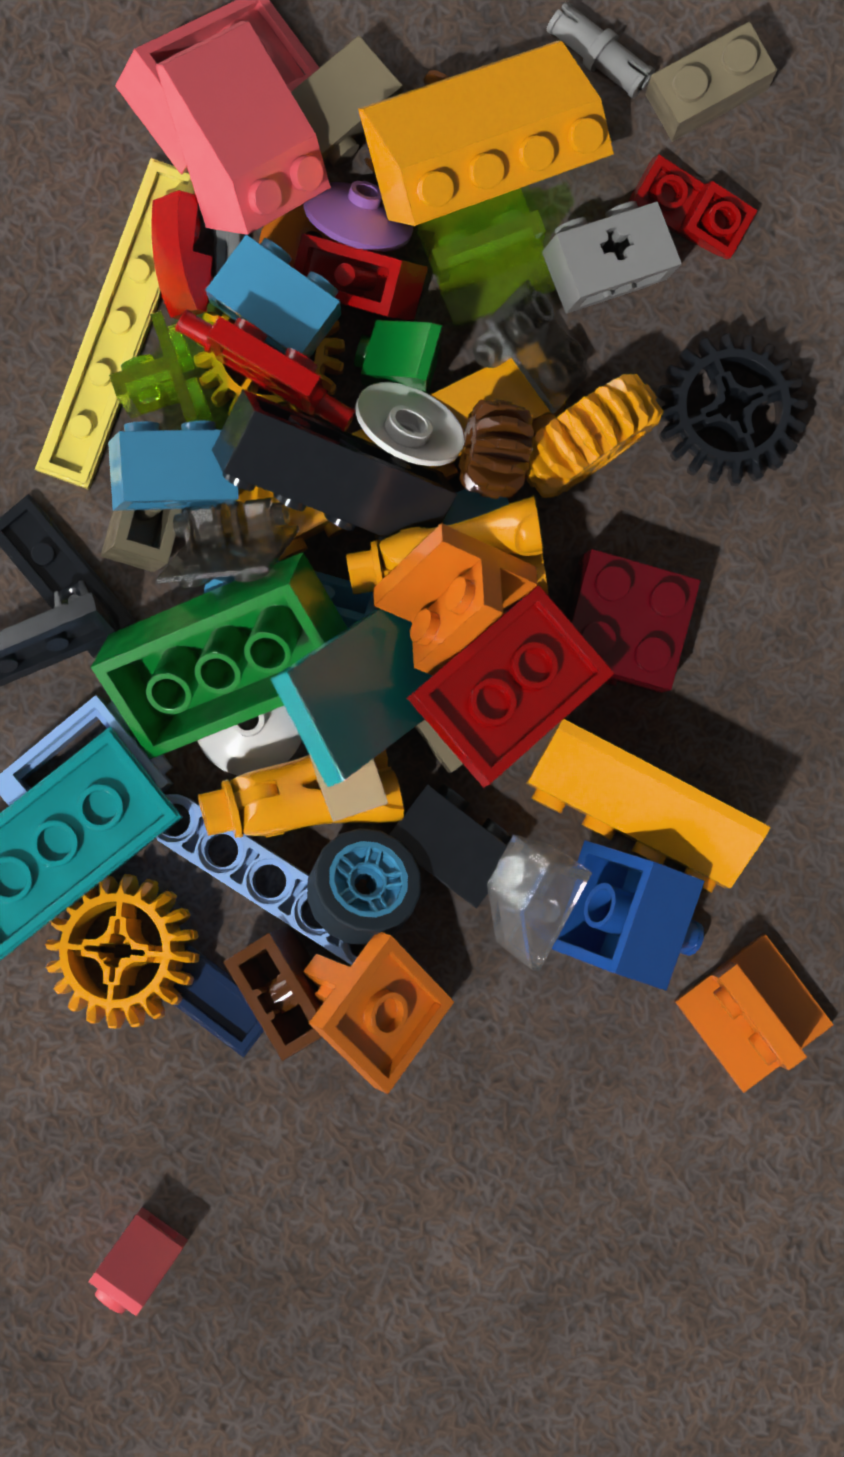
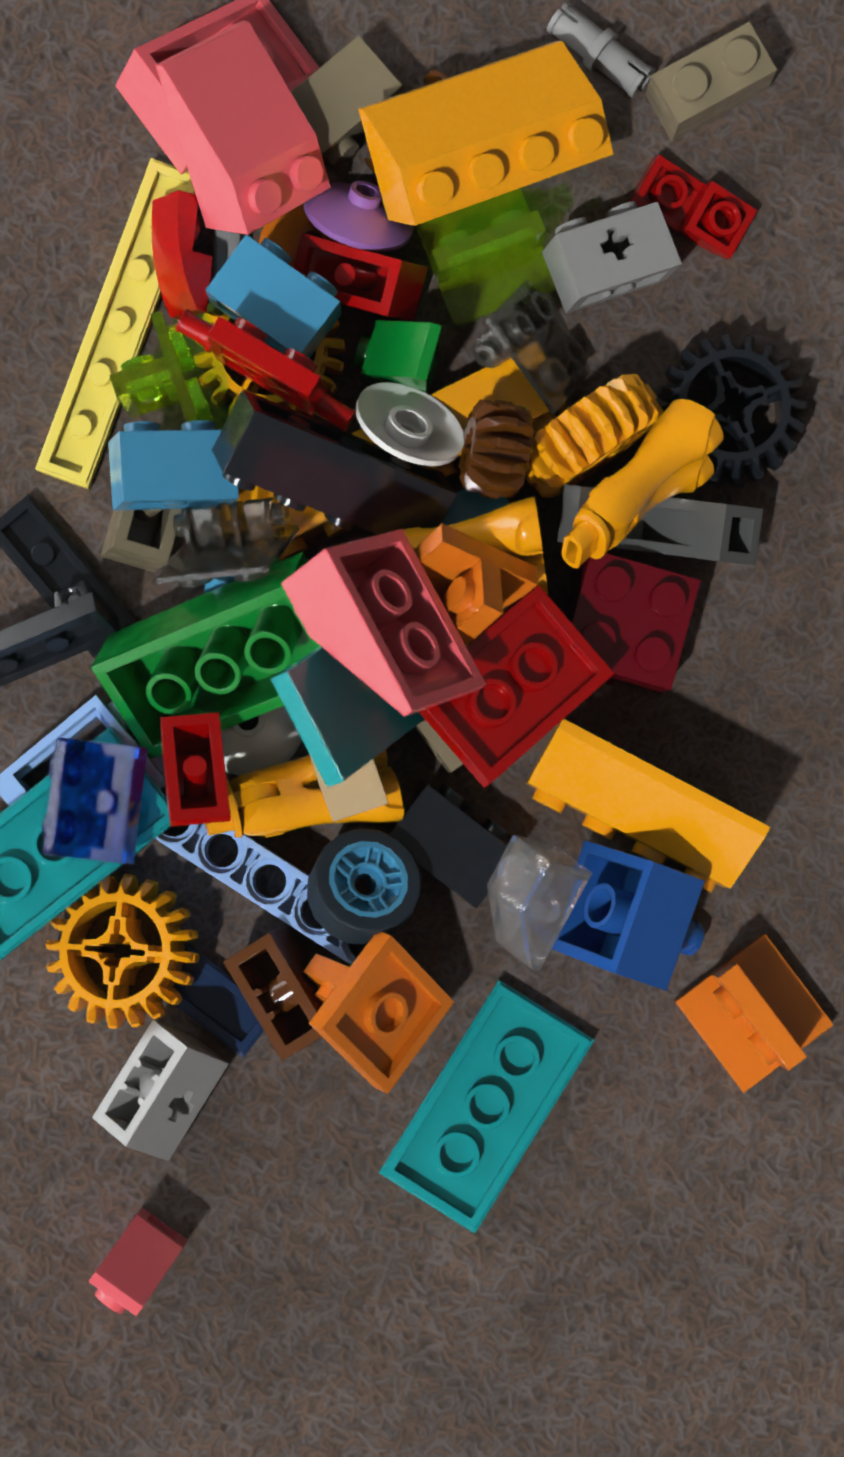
(94, 800): none -> clear blue bracket
(160, 1091): none -> light grey brick
(194, 769): none -> red slope
(384, 621): none -> coral slope
(486, 1106): none -> teal tile
(667, 463): none -> light orange piece
(682, 528): none -> dark grey arch

